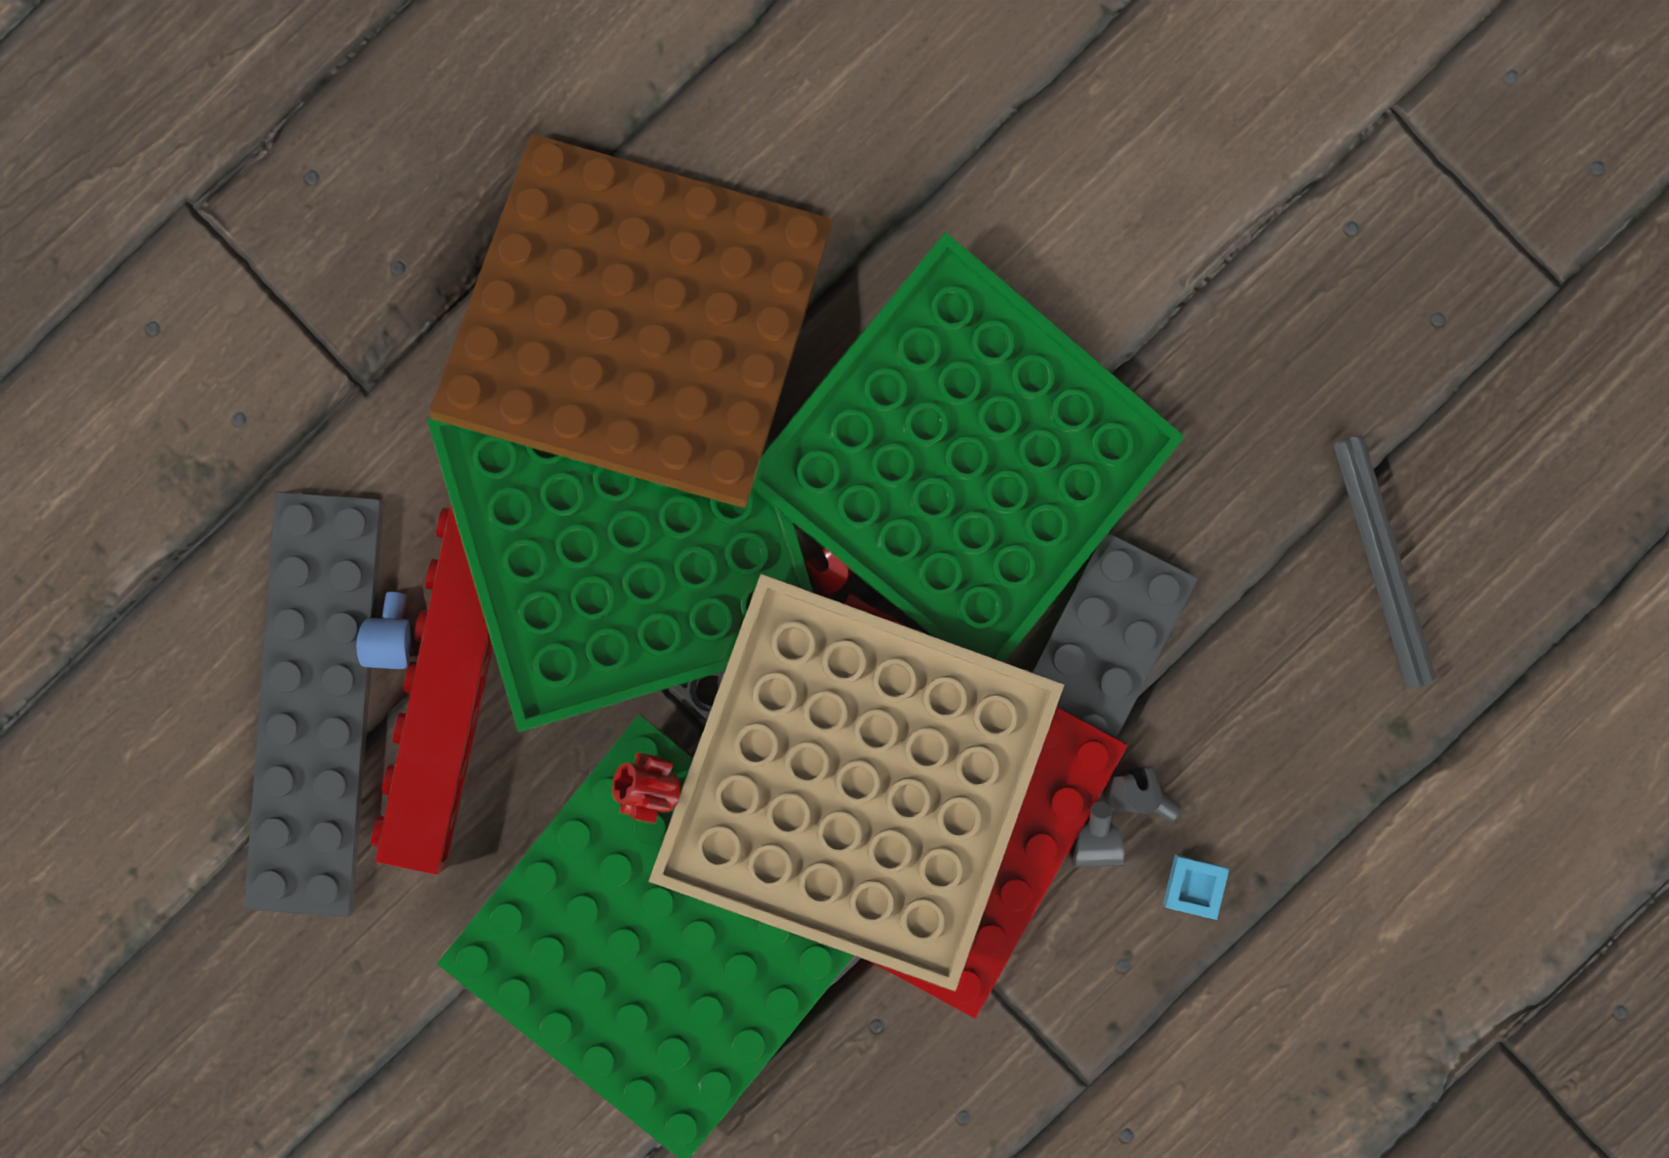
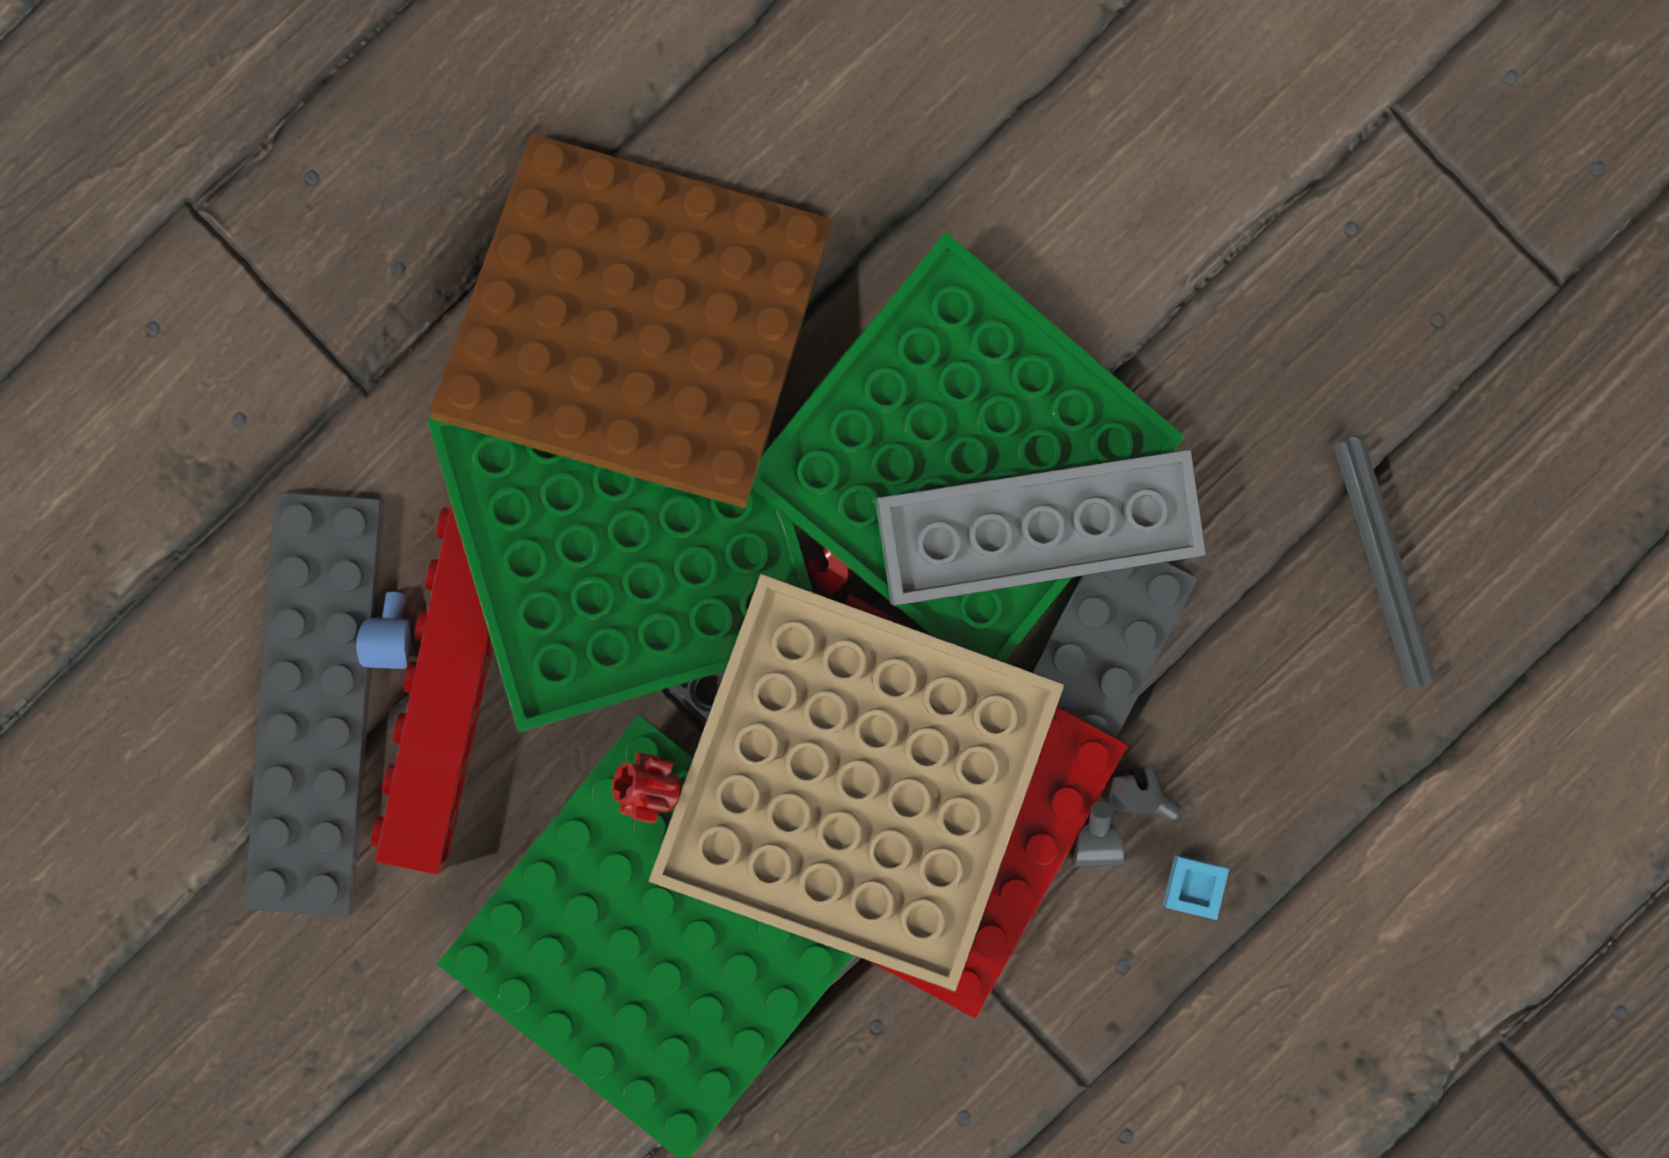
(1040, 527): none -> light grey plate

